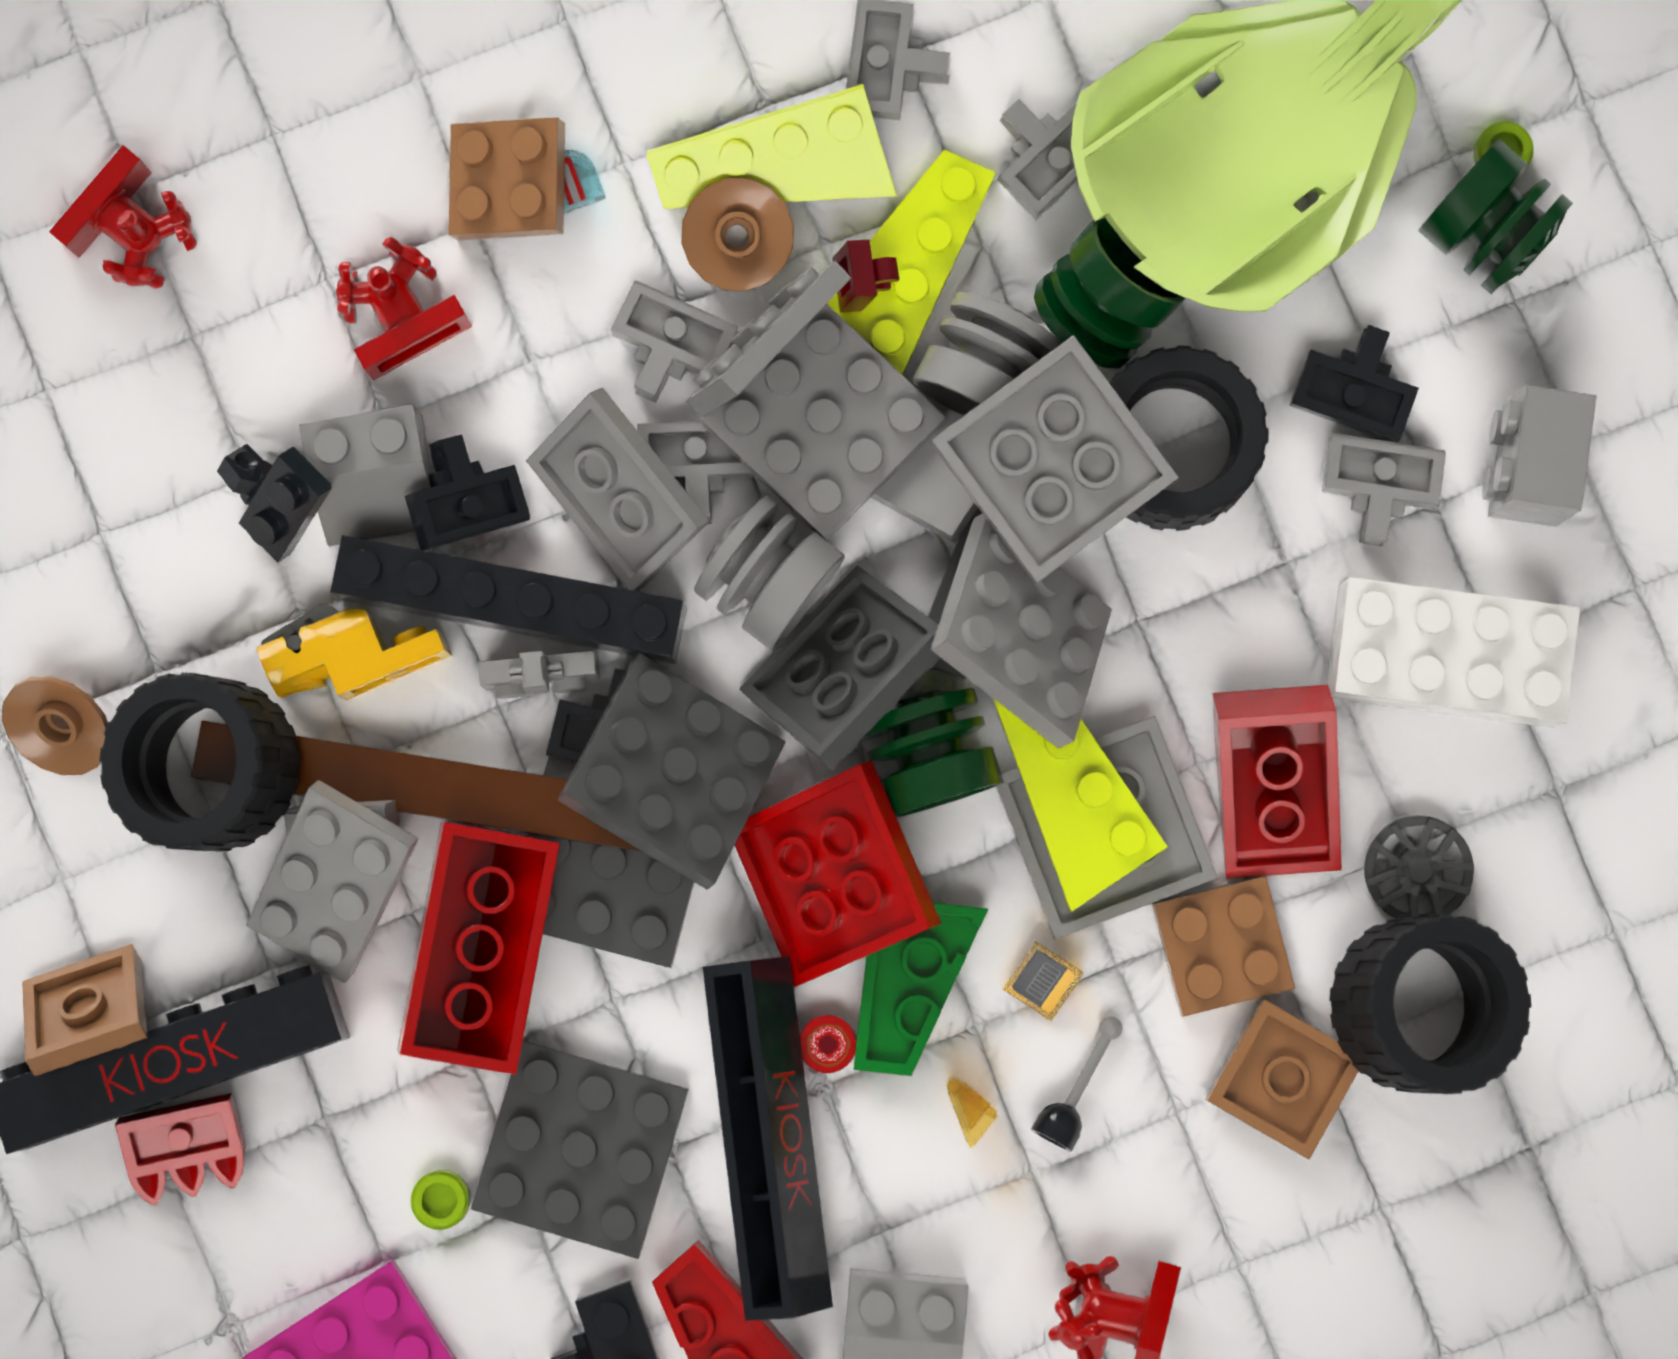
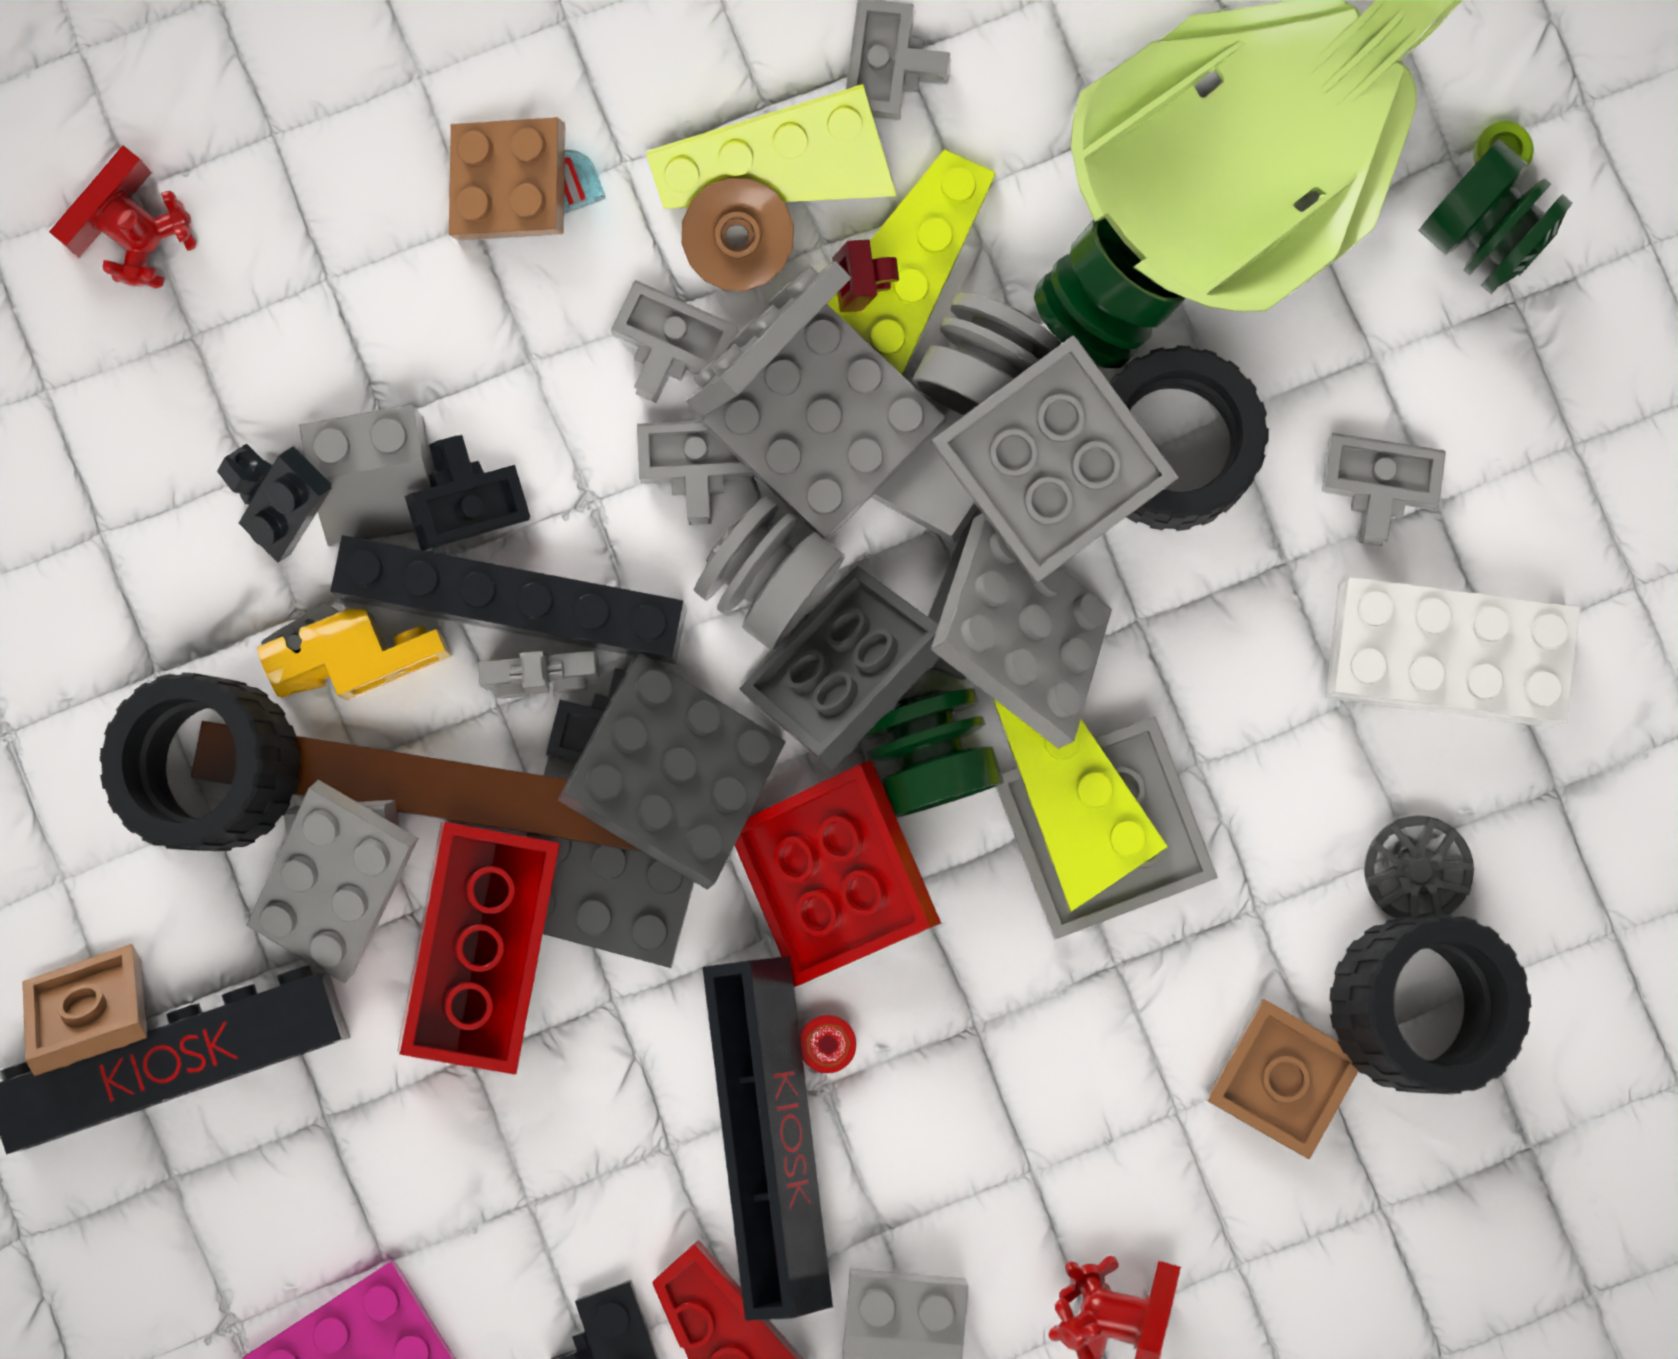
(54, 725): medium nougat dish -> none
(182, 1142): plate -> none
(405, 323): red piece -> none
(440, 1199): lime tile -> none
(580, 1149): dark grey plate -> none
(617, 490): light grey plate -> none
(908, 989): green wing -> none
(971, 1108): clear yellow slope -> none
(1043, 160): light grey hinge -> none
(1043, 980): slope -> none
(1061, 1121): hinge -> none
(1223, 946): medium nougat plate -> none
(1278, 780): red slope -> none
(1356, 389): black hinge -> none
(1540, 455): light grey brick -> none

